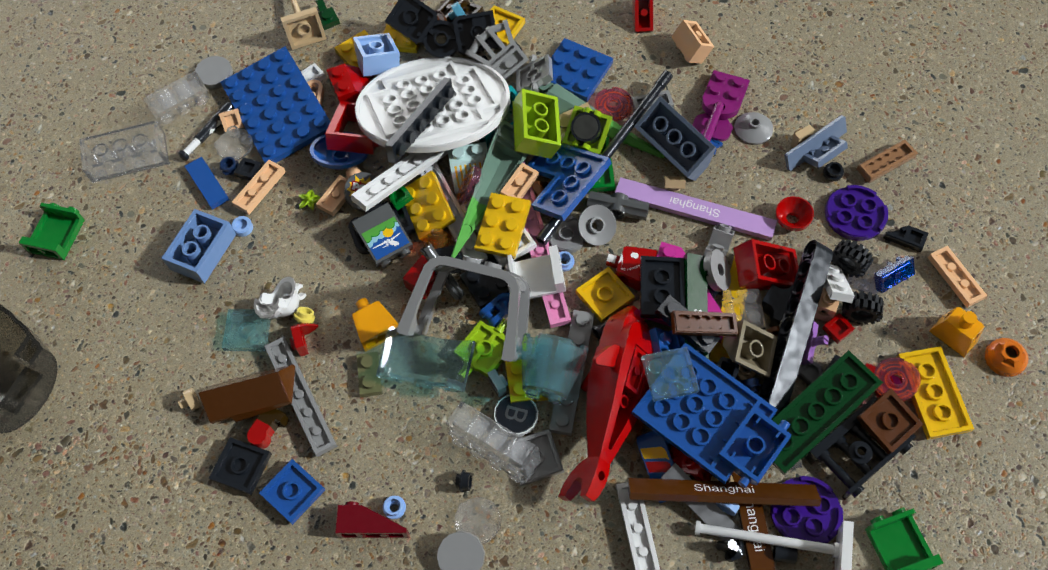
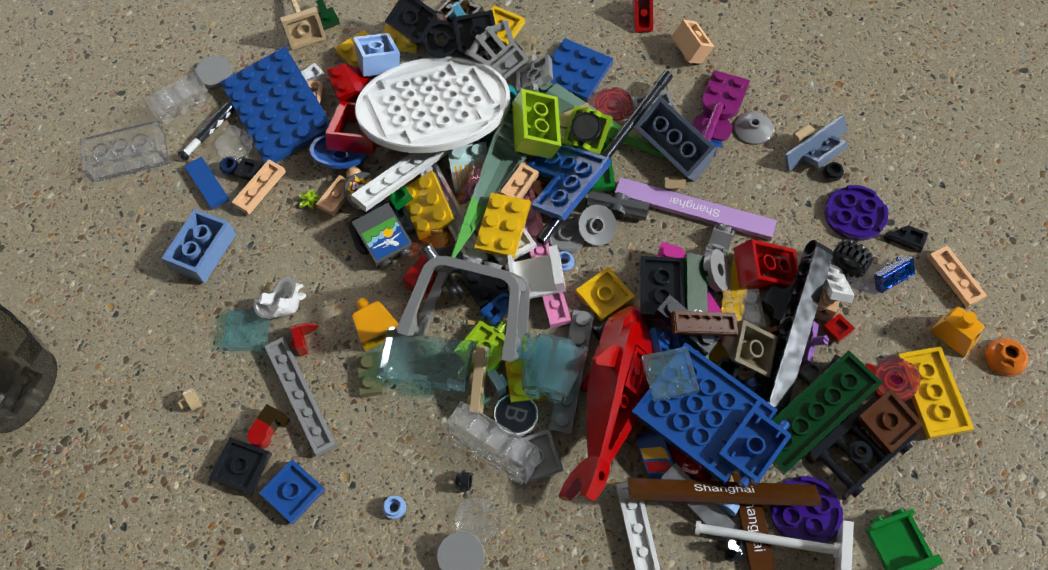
(54, 231): green panel -> none
(231, 118): light nougat plate -> none
(242, 226): light blue tile -> none
(249, 395): reddish brown slope -> none
(304, 315): light yellow plate -> none
(360, 522): dark red slope -> none
(419, 120): black plate -> none
(478, 378): none -> tan plate
(629, 264): red torso -> none
(785, 554): black hinge -> none
(797, 207): red piece -> none
(864, 308): black tyre -> none
(887, 161): medium nougat plate -> none

